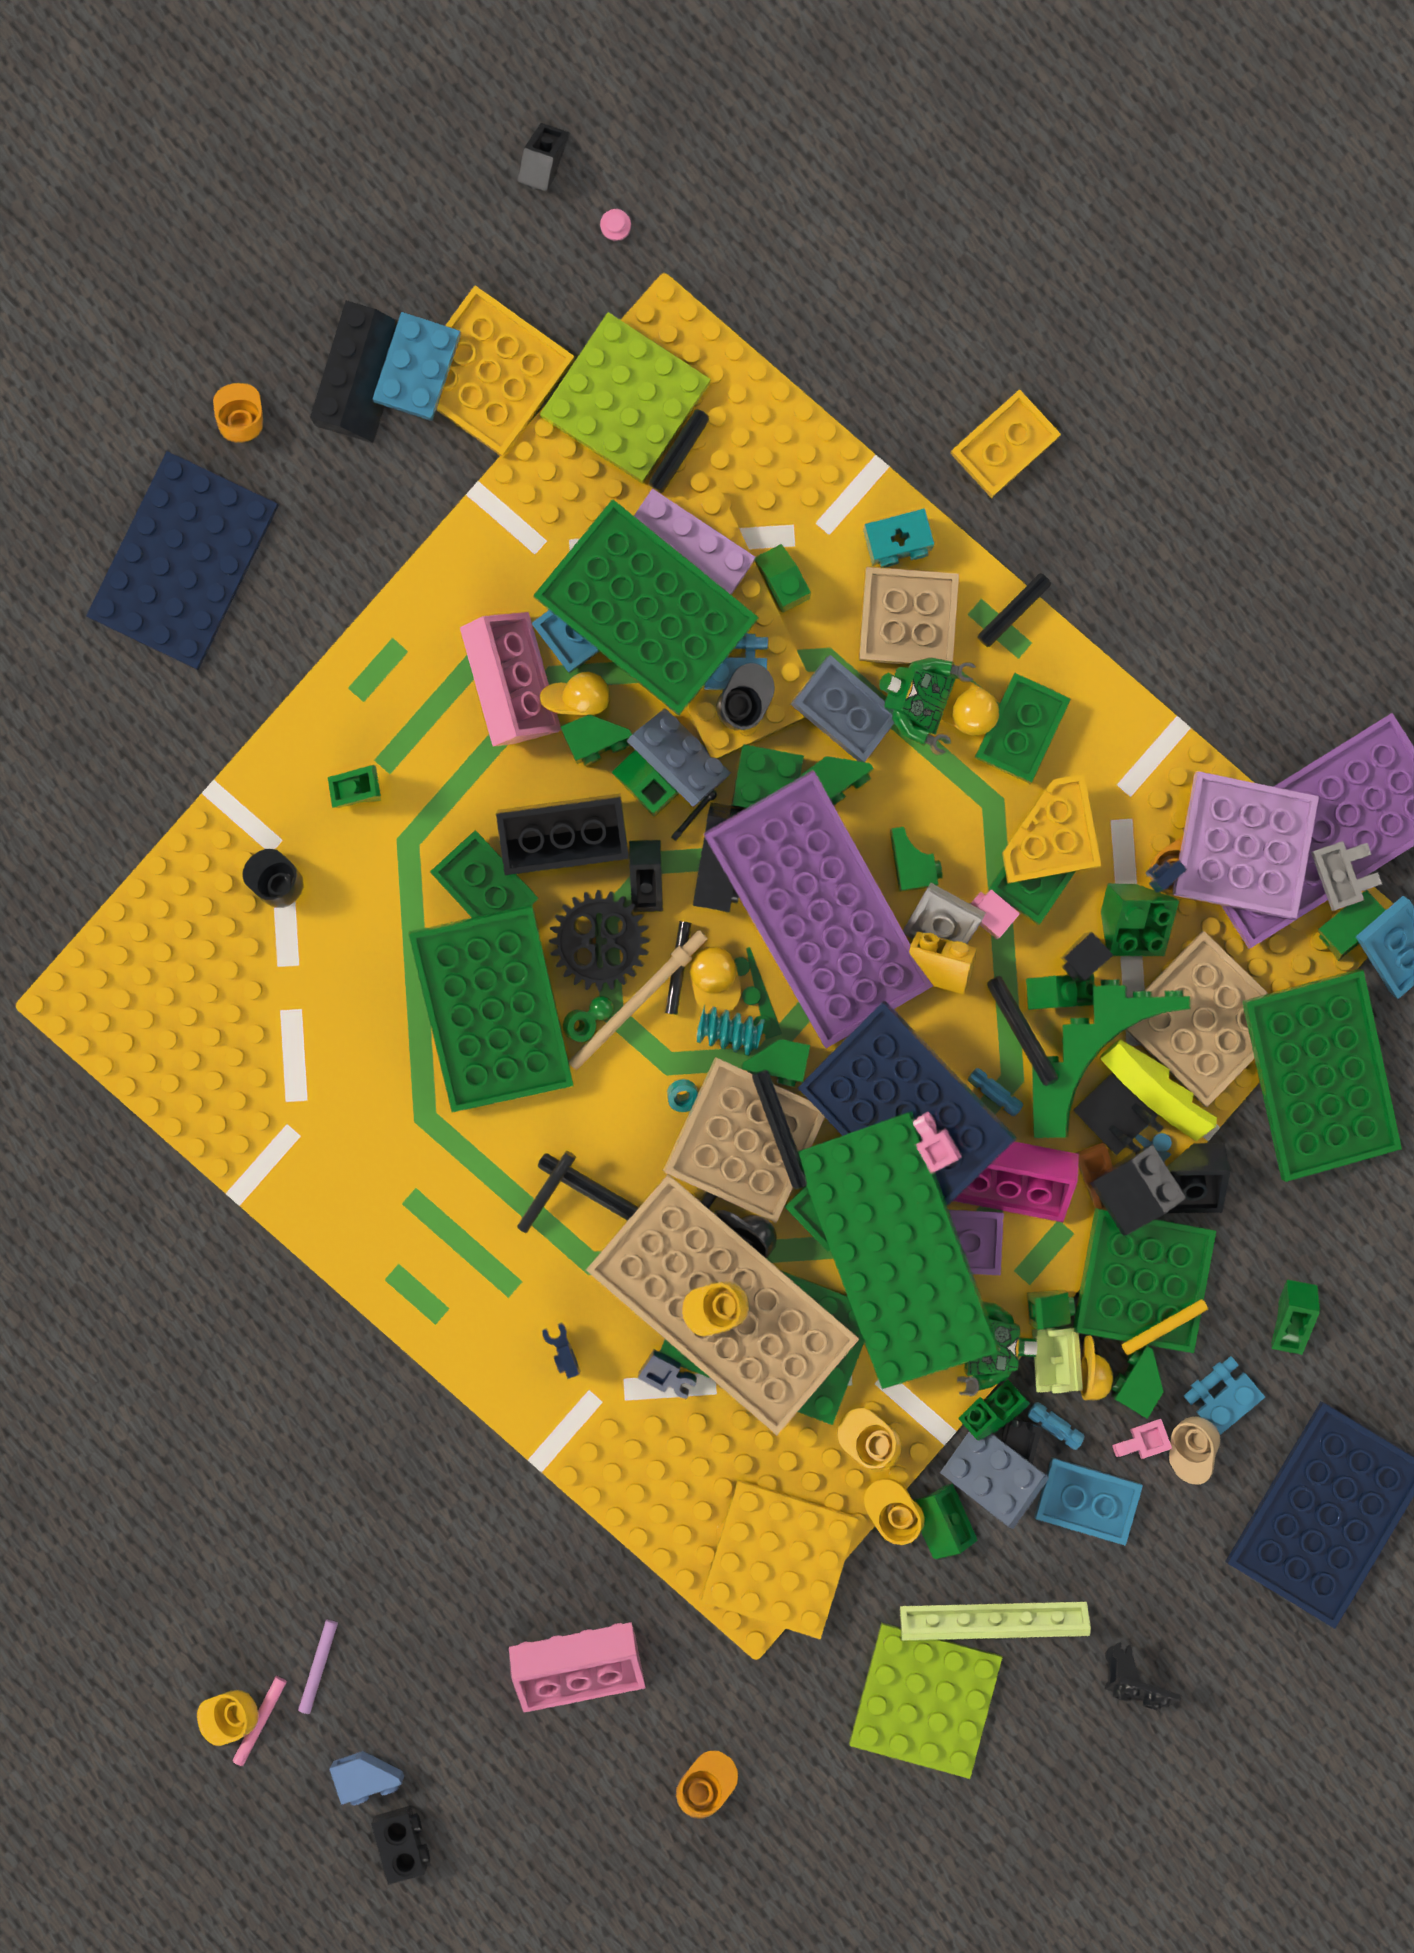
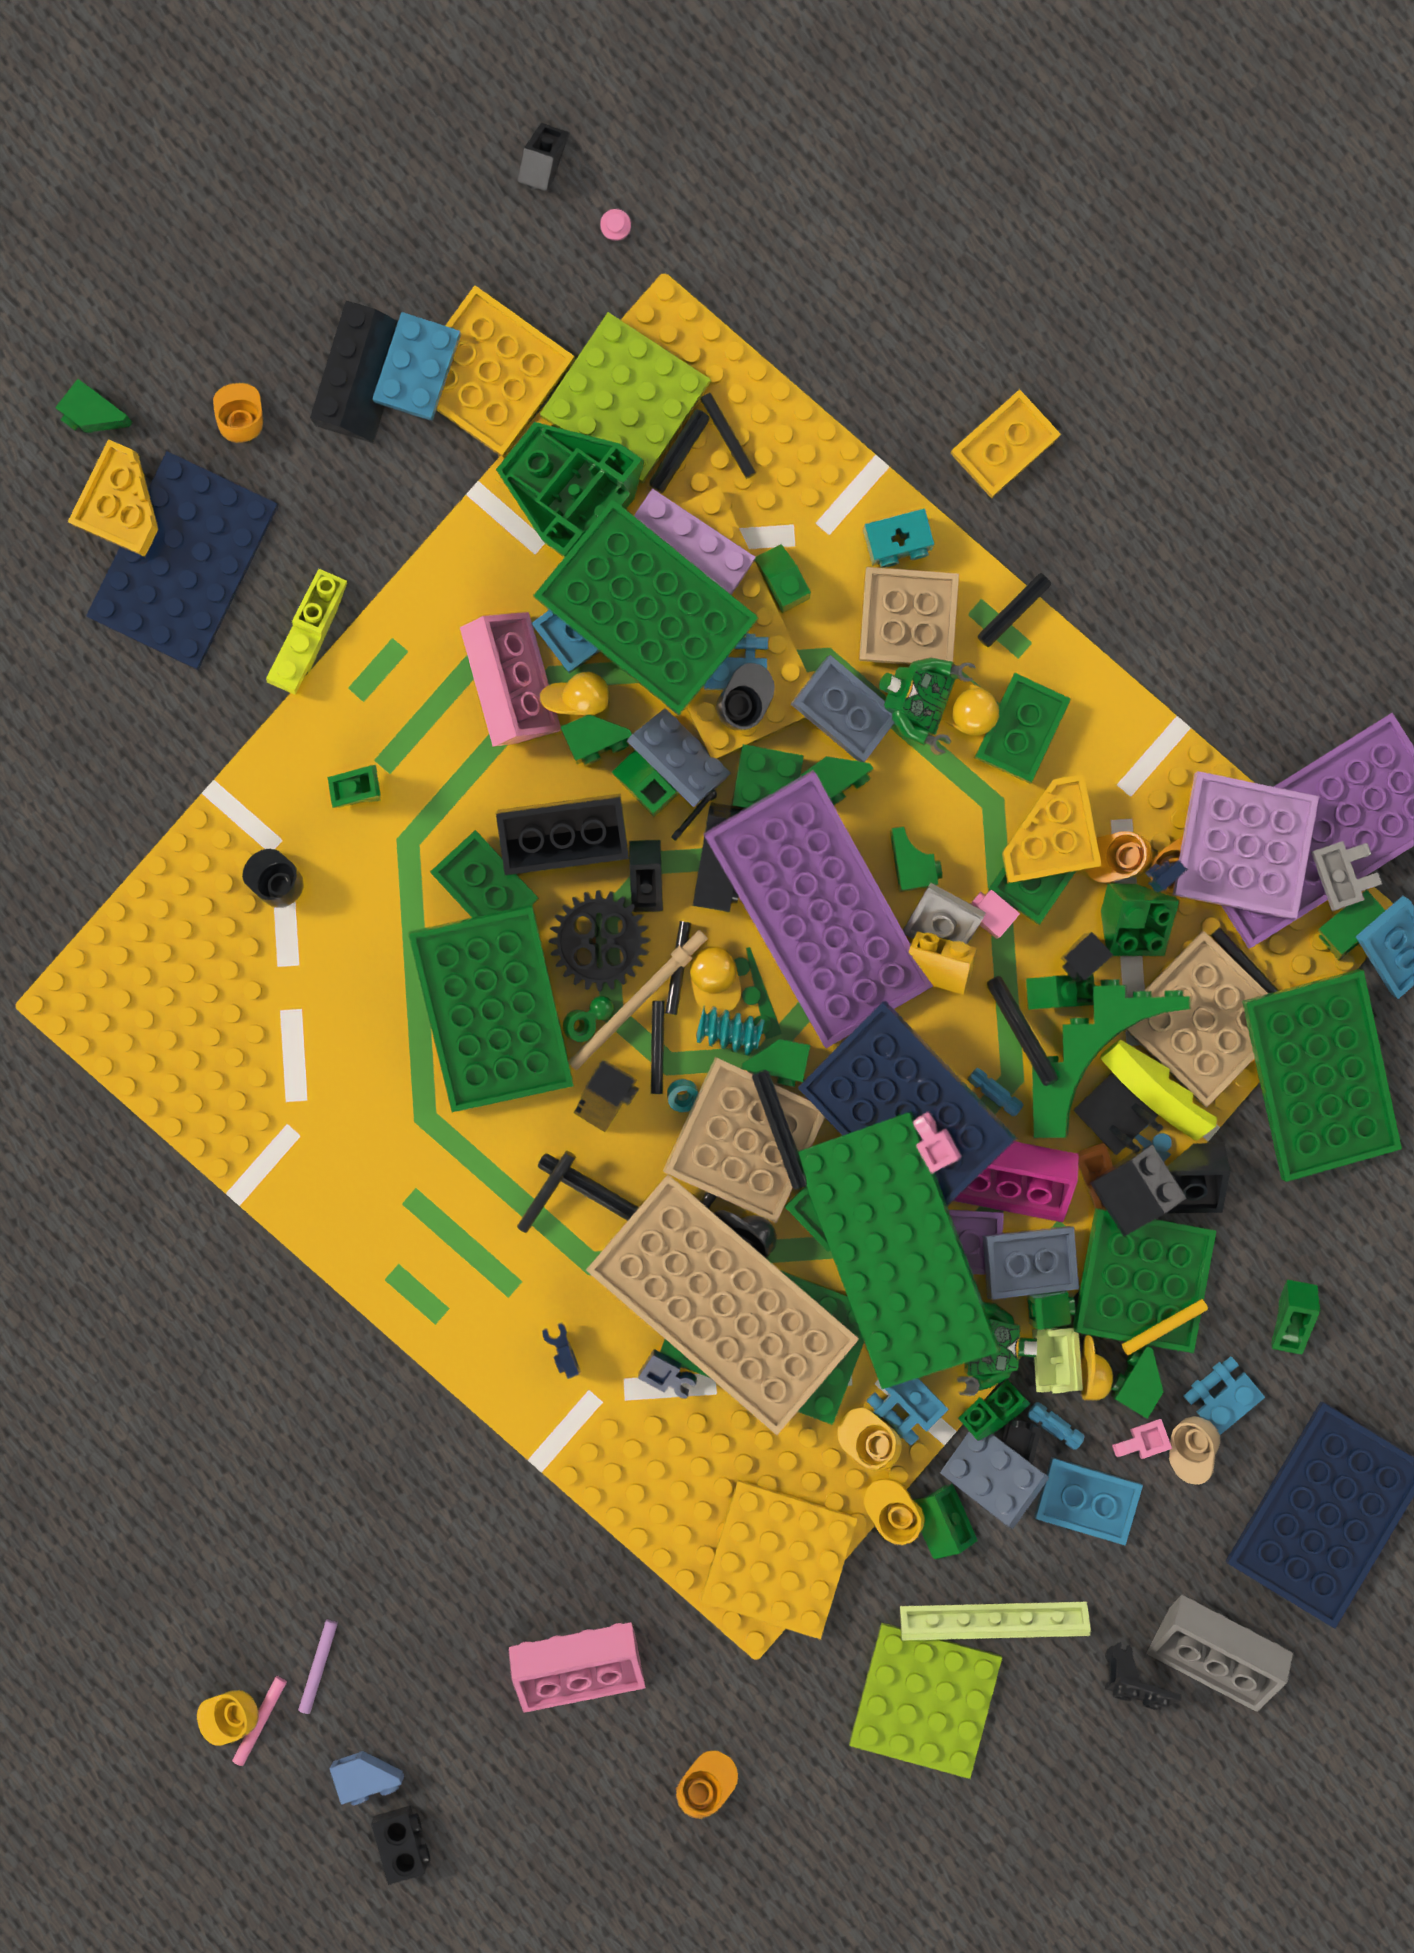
(89, 410): none -> green slope
(117, 501): none -> yellow plate
(307, 632): none -> neon yellow slope
(568, 481): none -> green wedge
(605, 1095): none -> black wedge
(657, 1047): none -> black bar
(715, 1308): yellow cap -> none
(728, 435): none -> black bar
(916, 1400): none -> dark azure plate
(1030, 1262): none -> sand blue plate
(1121, 857): none -> light orange cap
(1221, 1653): none -> light grey slope
(1241, 959): none -> black bar

